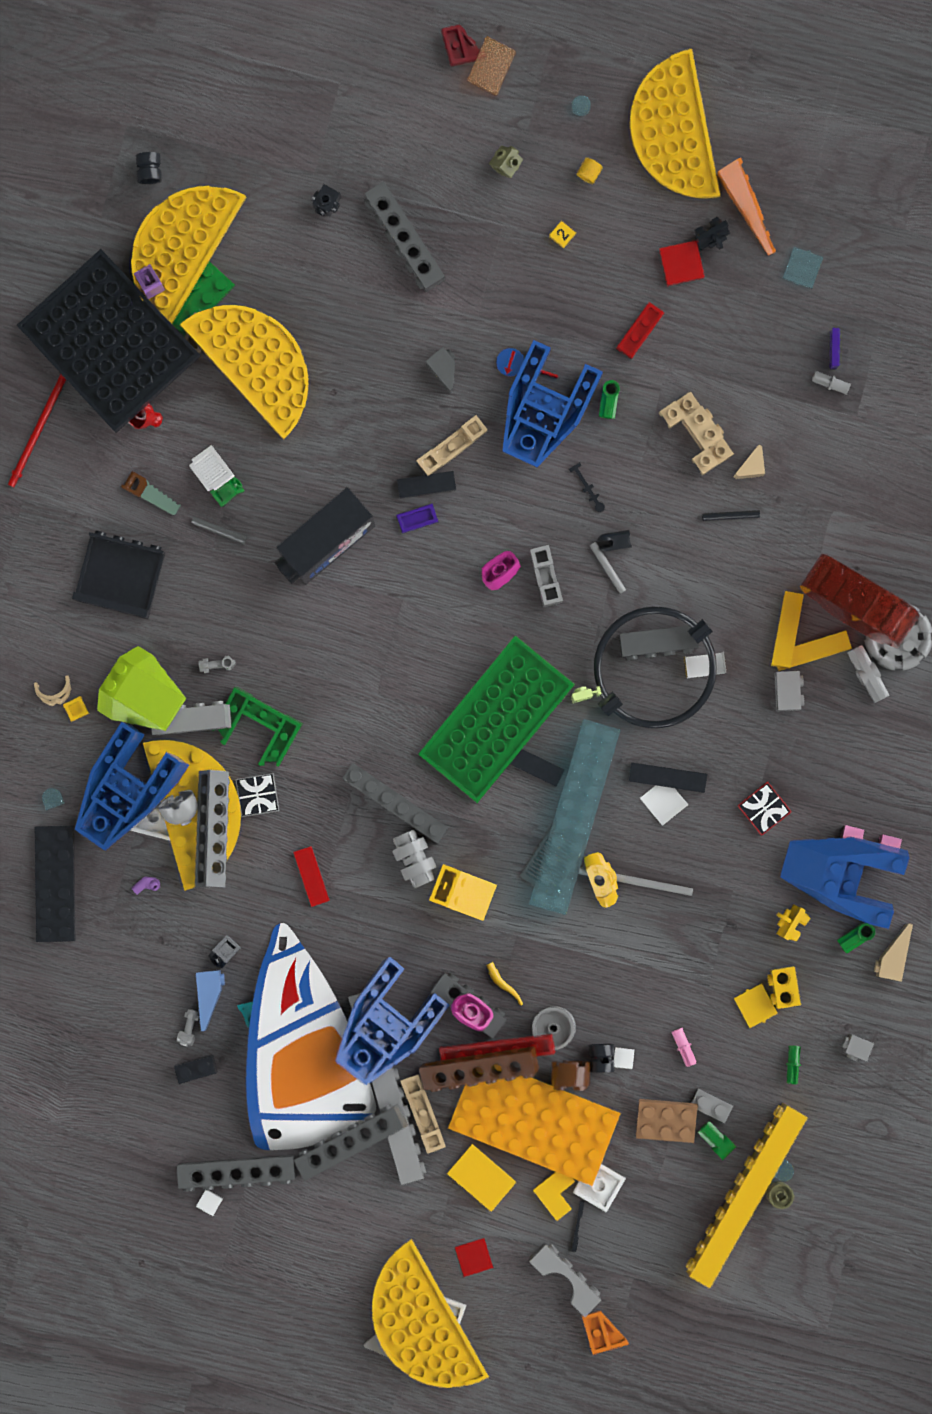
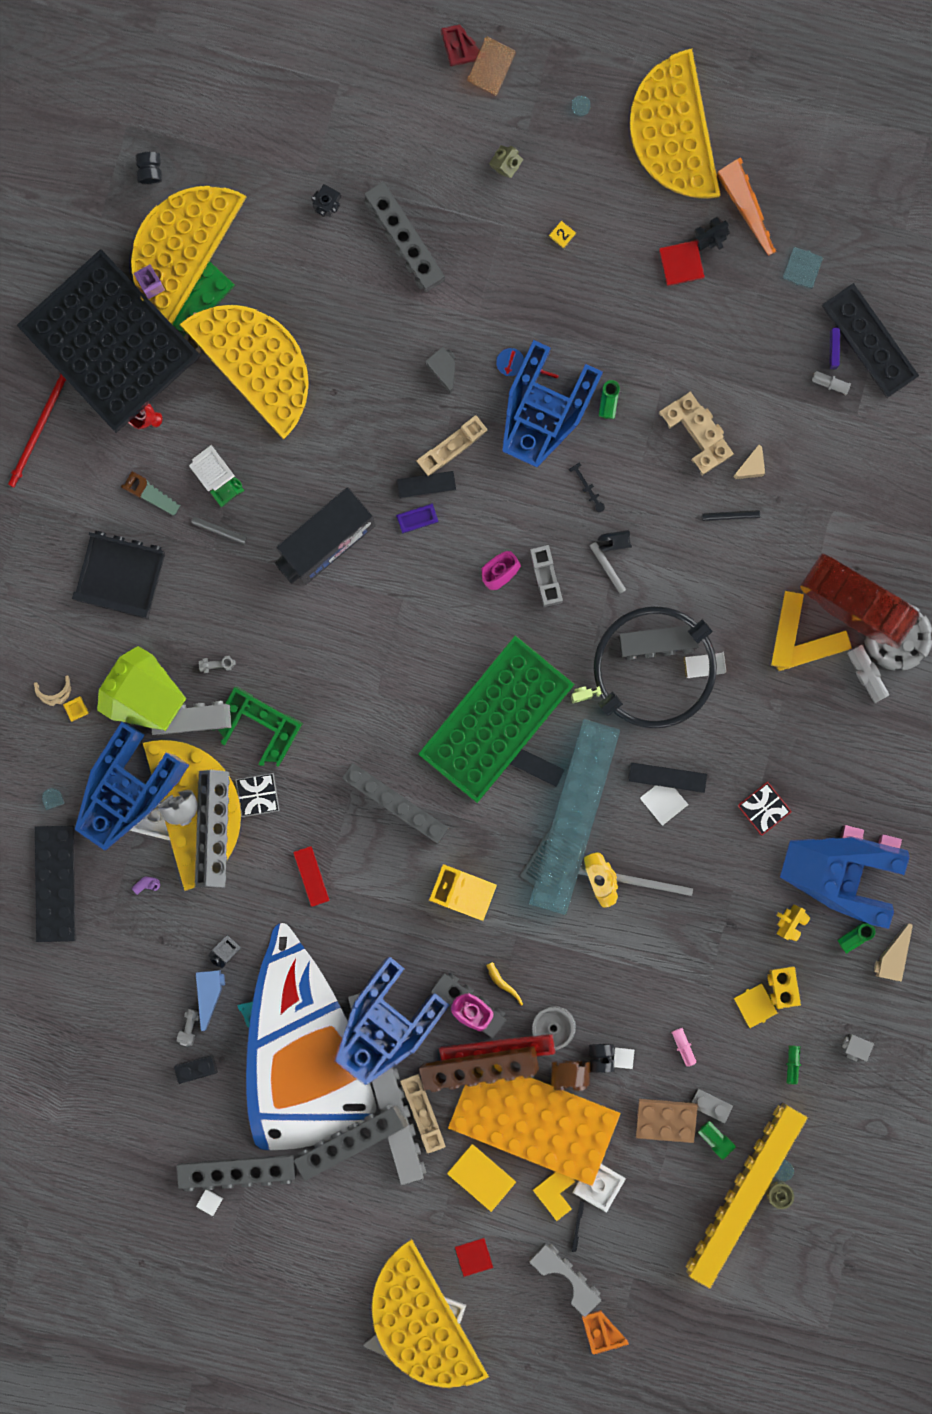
(411, 852): light grey piece -> none
(589, 170): yellow piece -> none
(640, 330): red tile -> none
(788, 691): light grey brick -> none
(870, 340): none -> black plate

